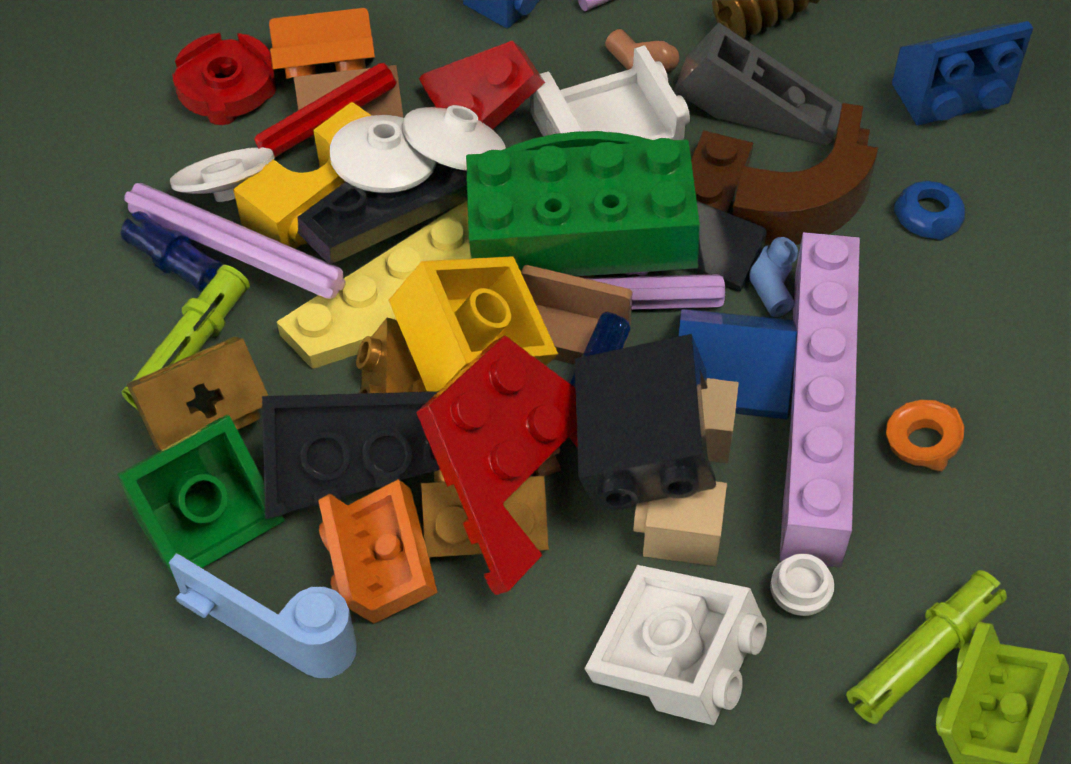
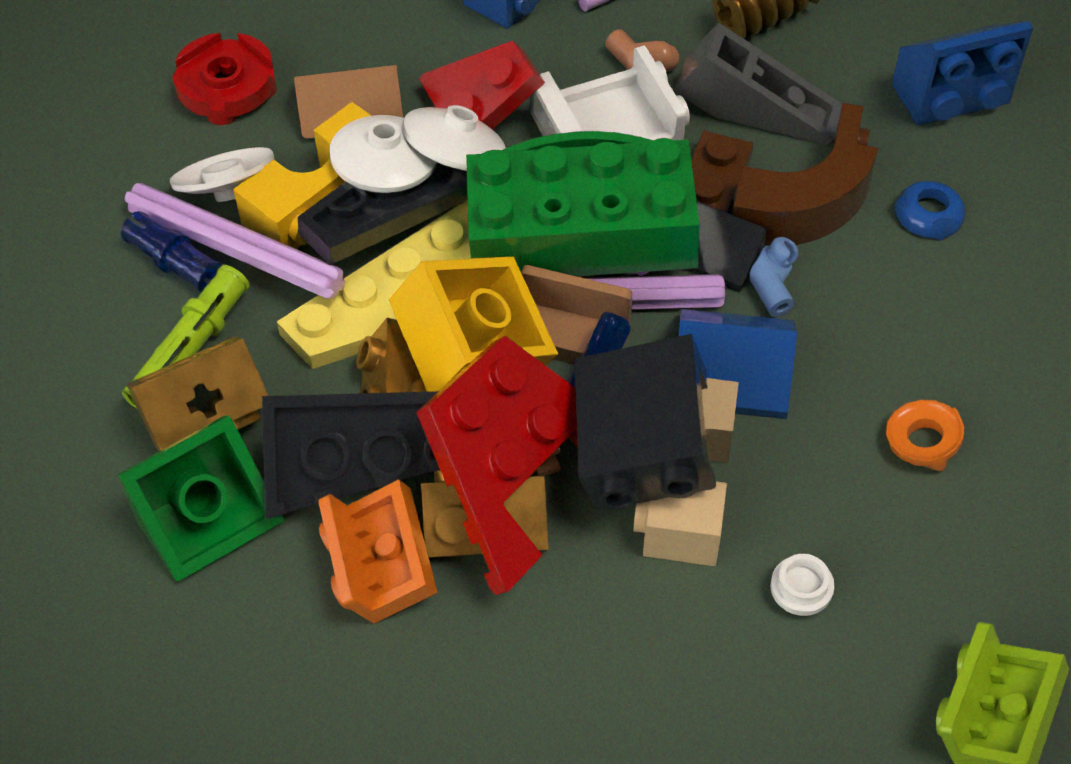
(302, 123): red axle -> none
(309, 632): light blue door -> none
(321, 39): orange bracket -> none
(679, 642): white plate -> none
(823, 401): lavender arch -> none
(945, 629): lime pin -> none

